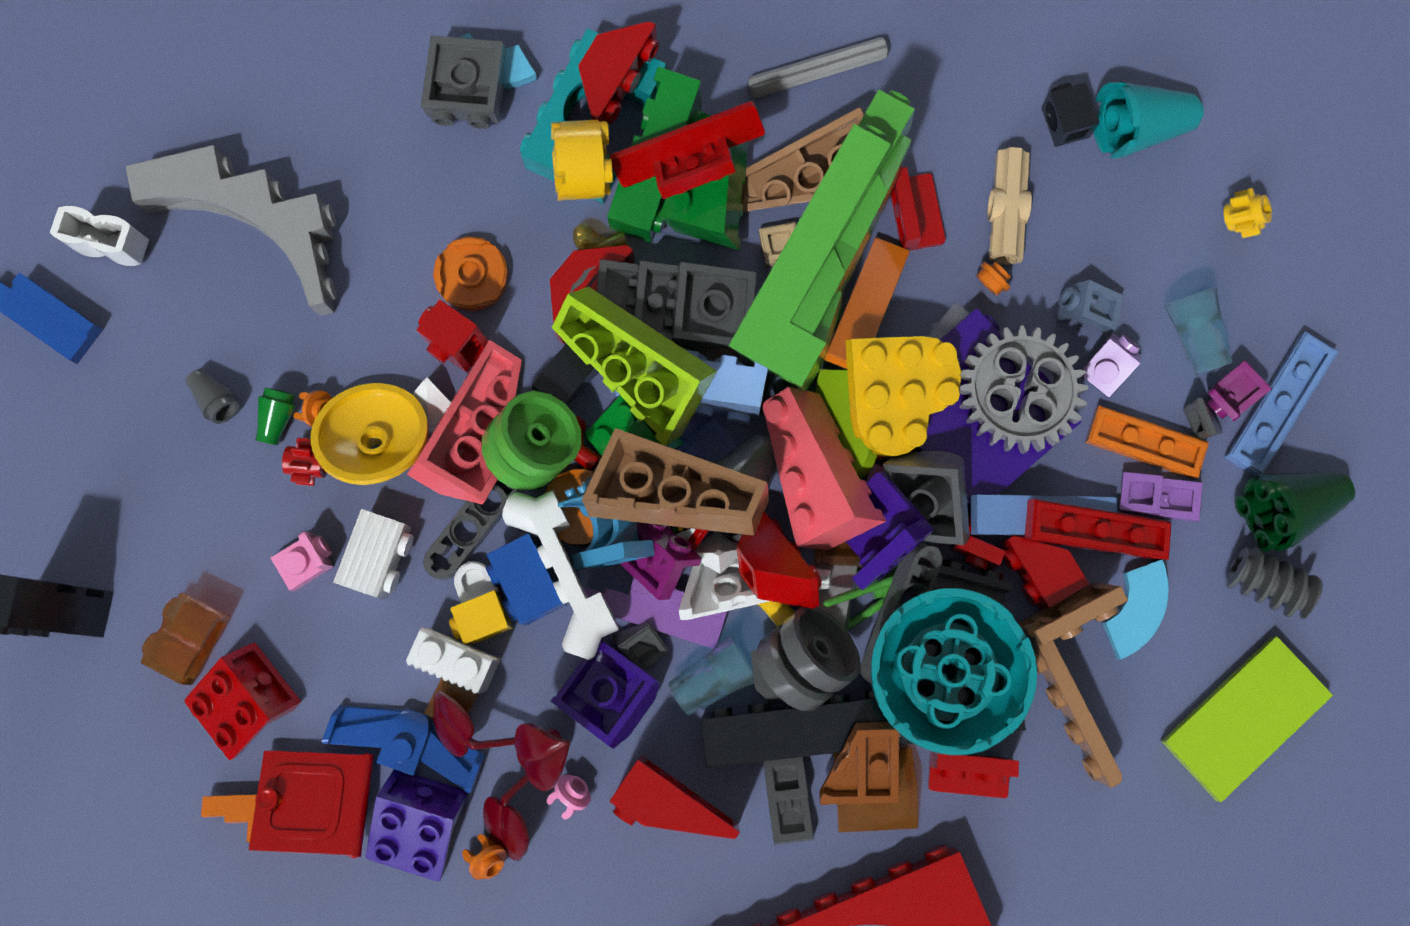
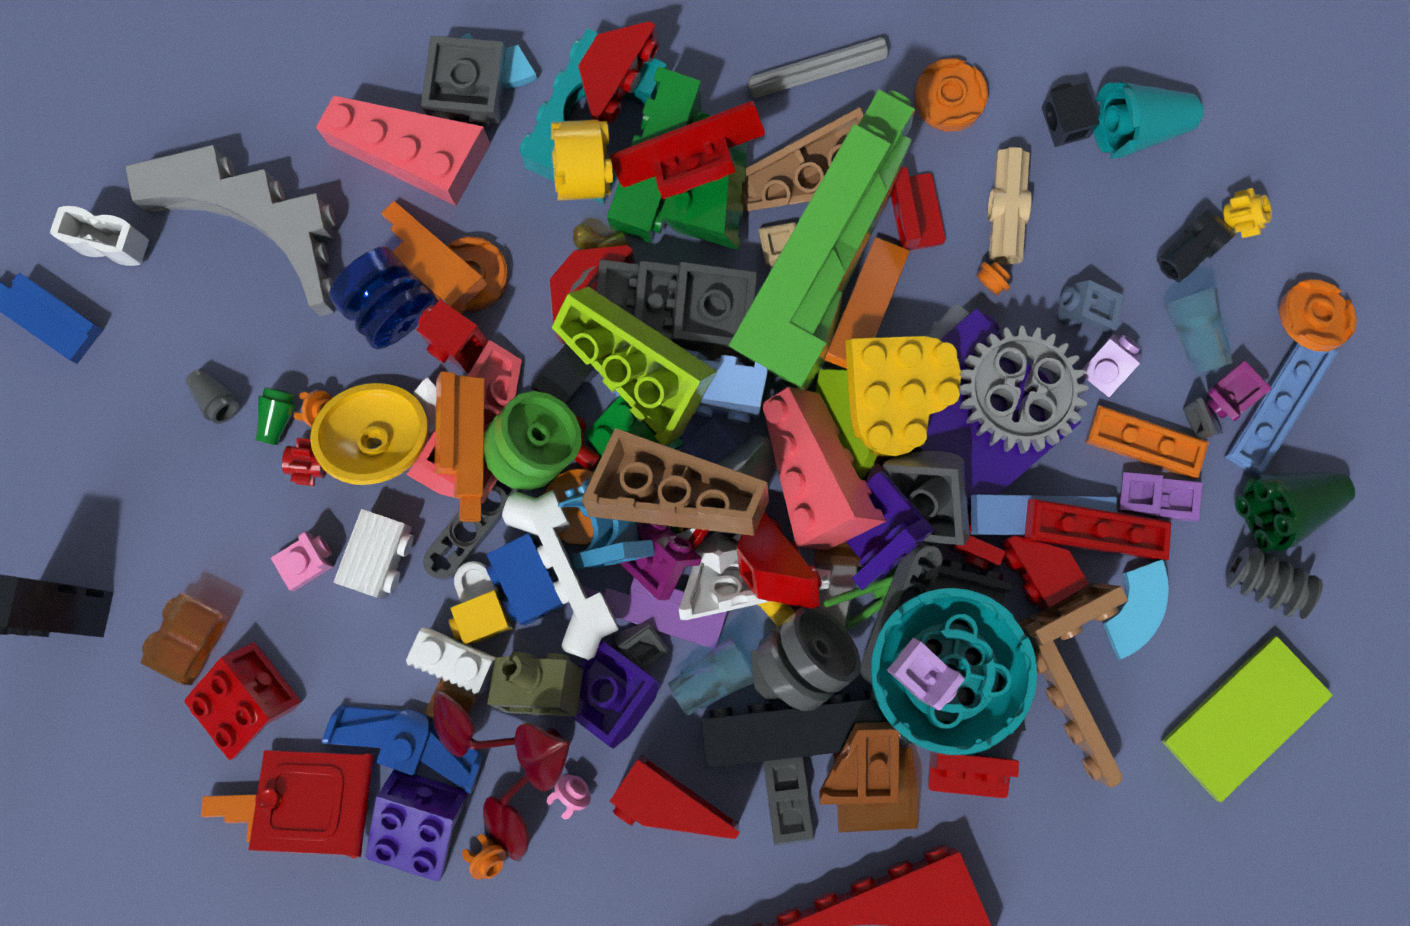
(380, 297): none -> clear blue wheel
(409, 145): none -> coral wedge
(432, 261): none -> orange piece
(461, 439): none -> orange piece
(535, 685): none -> olive brick
(926, 675): none -> lavender bracket
(950, 95): none -> orange tile
(1199, 241): none -> black piece
(1317, 315): none -> orange tile

